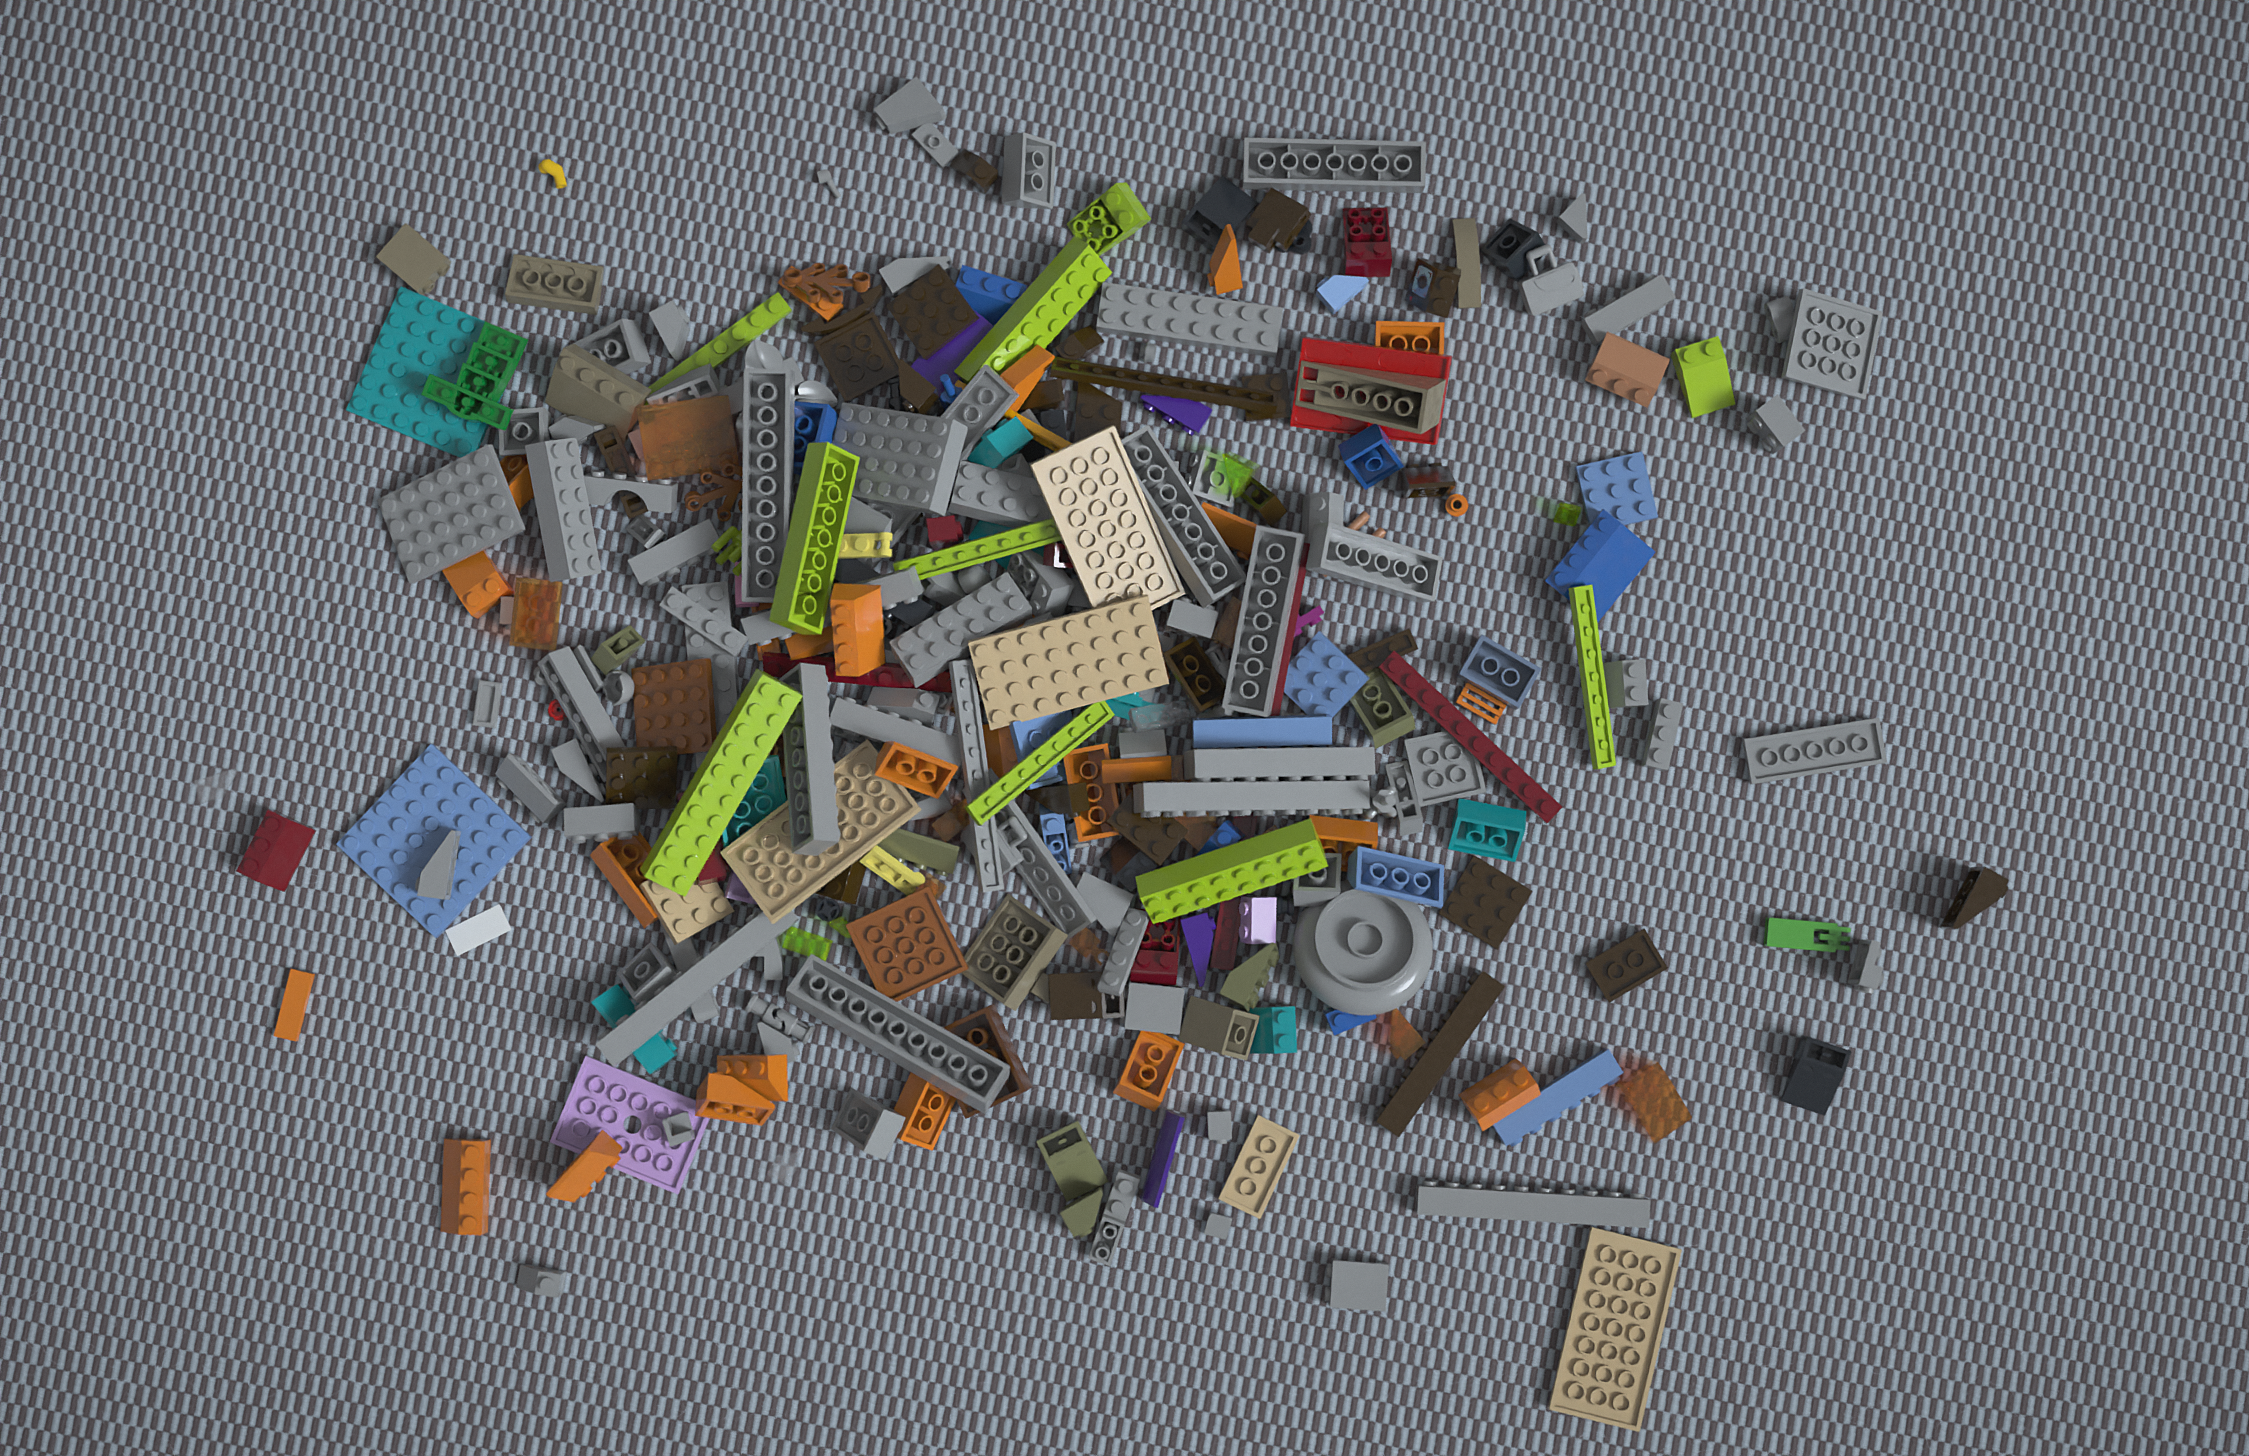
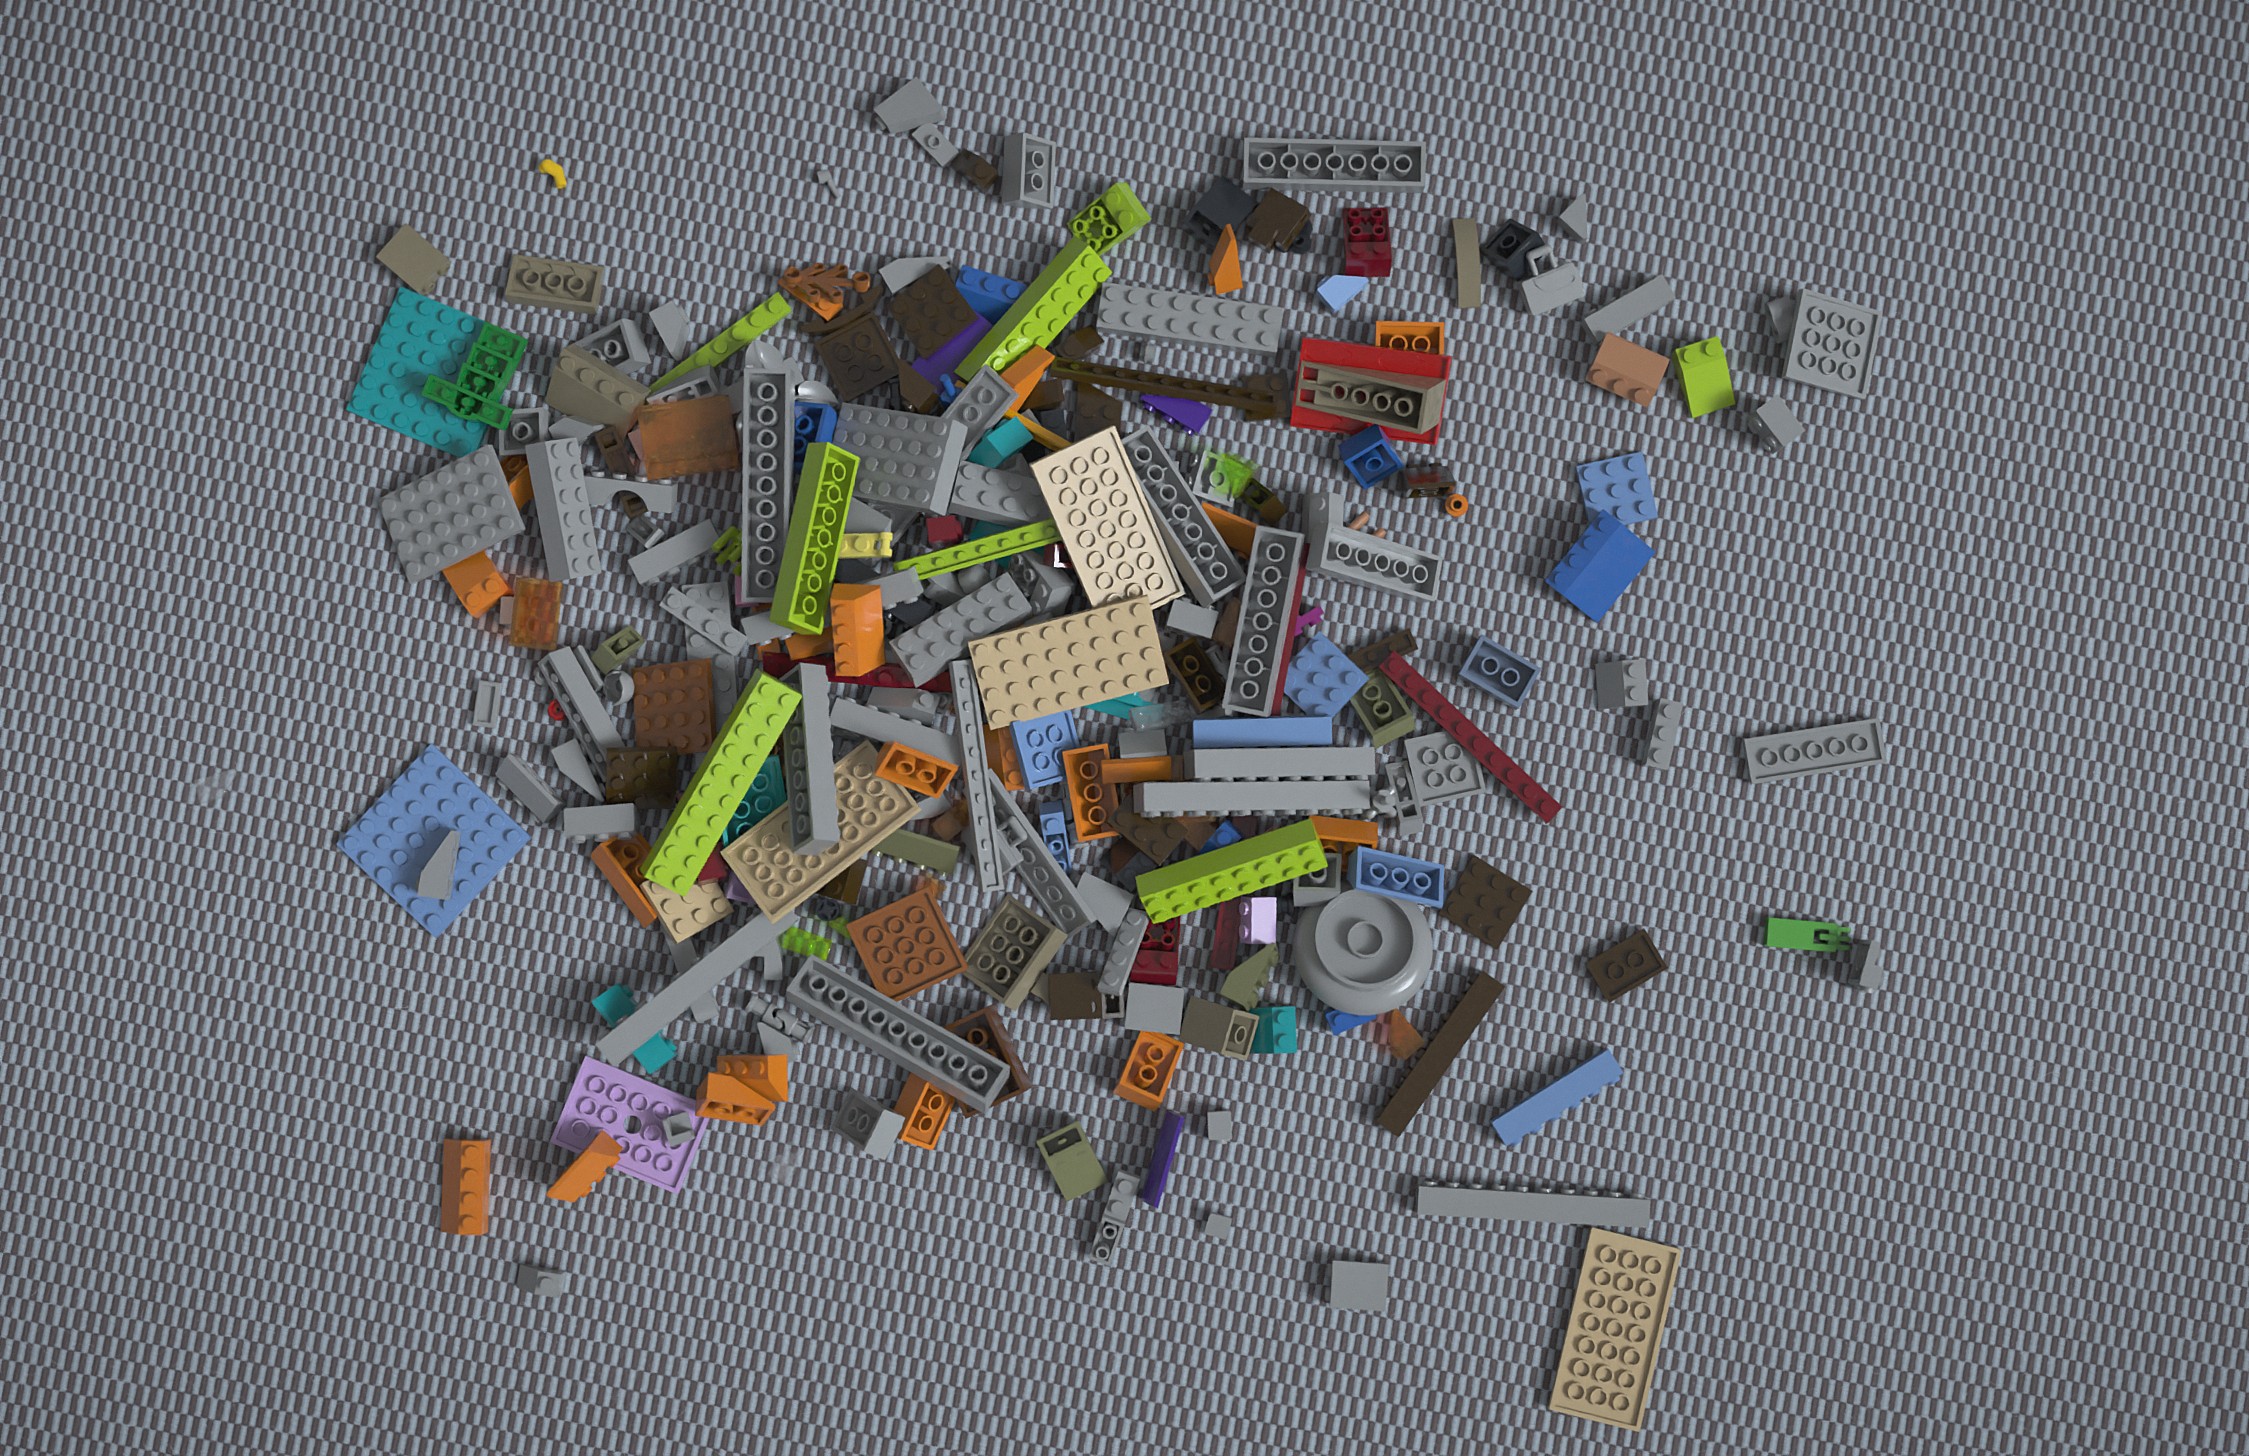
(276, 850): dark red slope -> none
(294, 1005): orange tile -> none
(478, 930): white sticker -> none
(647, 973): light grey brick -> none
(728, 487): dark orange plant -> none
(892, 870): light yellow plate -> none
(1038, 762): lime plate -> none
(1062, 798): dark brown slope -> none
(1078, 599): light grey brick -> none
(1082, 1212): olive slope -> none
(1086, 943): clear orange plate -> none
(1199, 940): dark purple slope -> none
(1258, 1166): tan plate -> none
(1433, 287): dark brown slope -> none
(1487, 830): teal slope -> none
(1498, 713): orange tile -> none
(1500, 1094): orange slope -> none
(1566, 514): clear neon green slope -> none
(1592, 676): lime plate -> none
(1654, 1101): clear orange slope -> none
(1815, 1074): black slope -> none
(1978, 892): dark brown slope -> none

